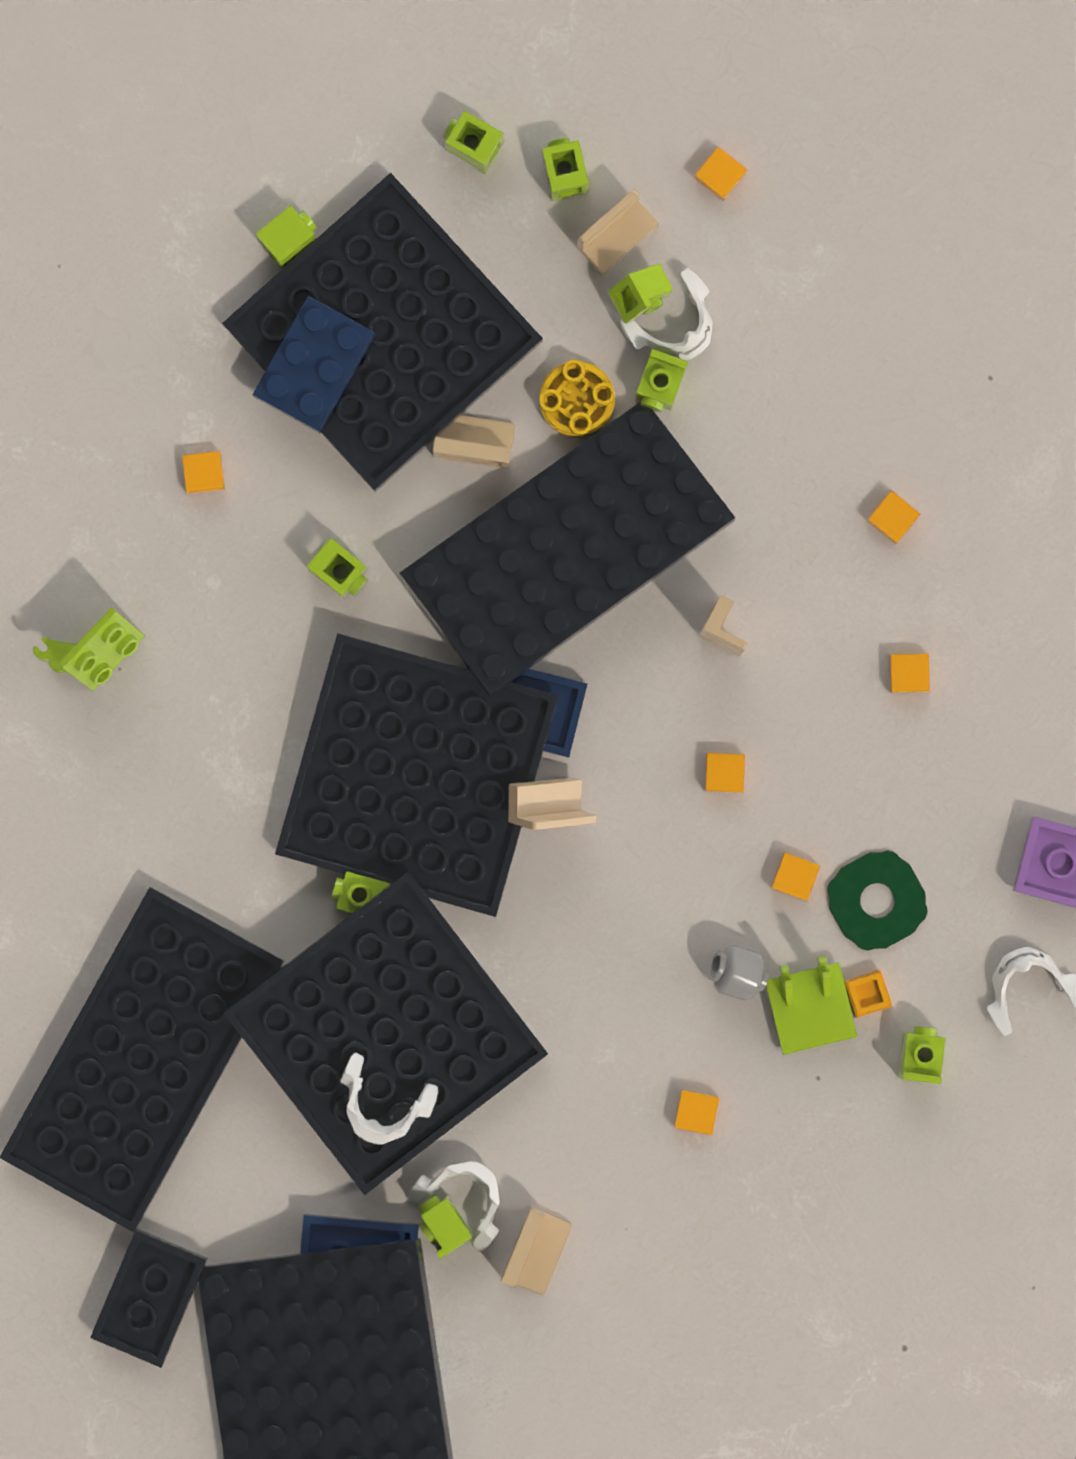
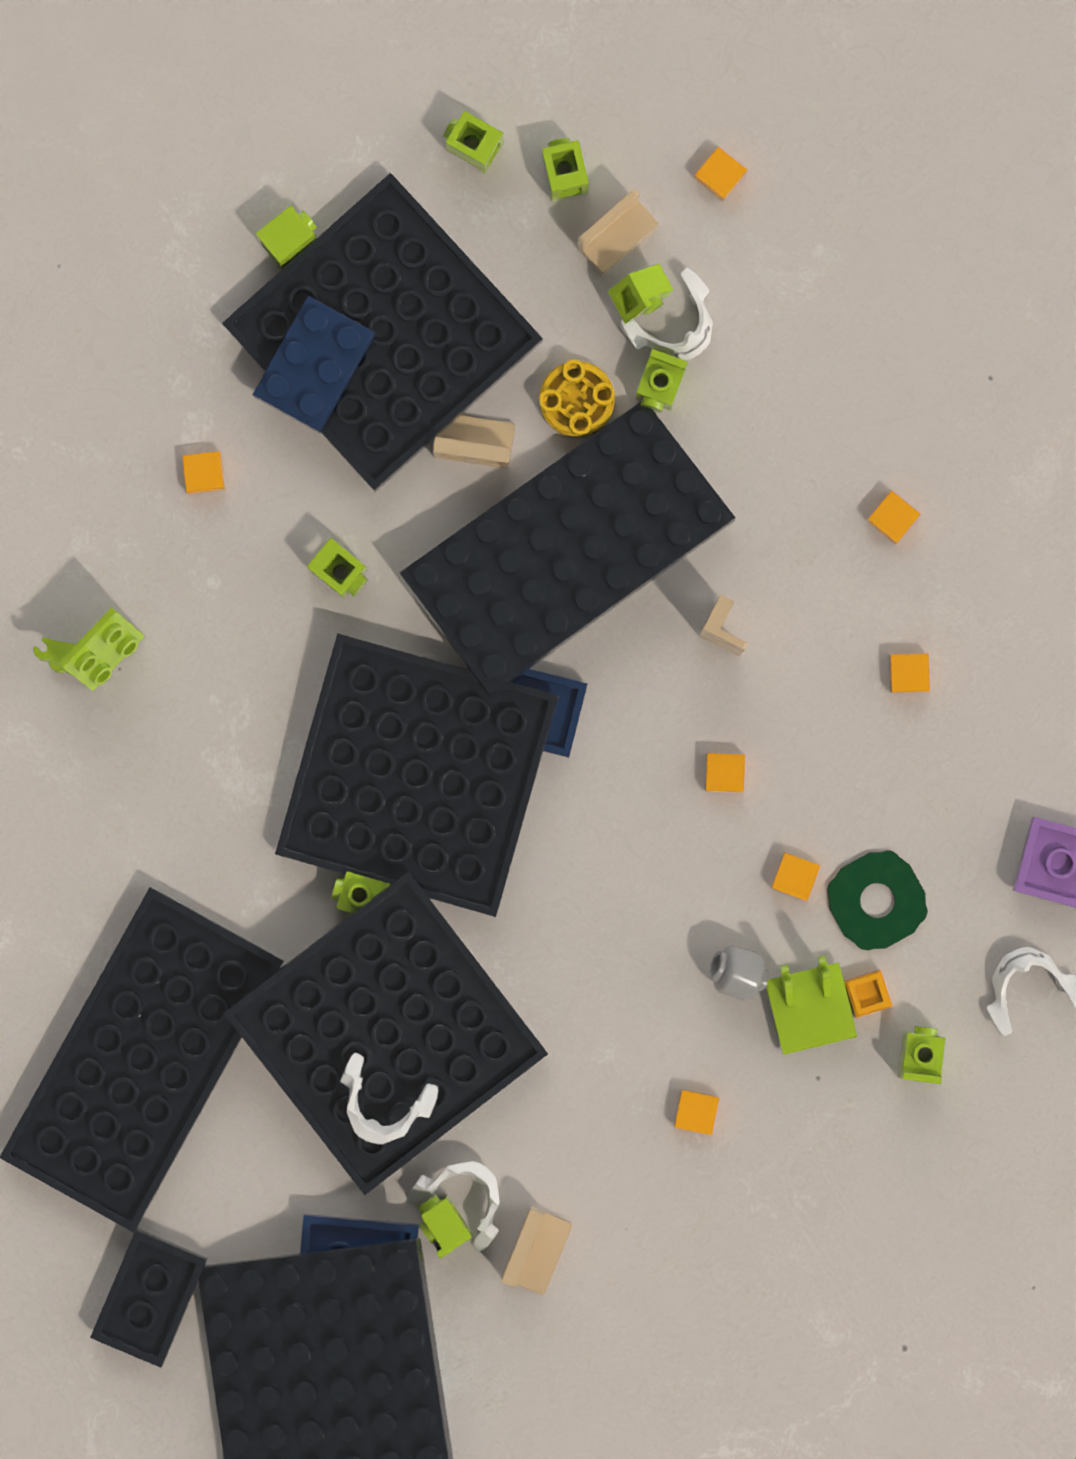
(548, 804): tan panel -> none

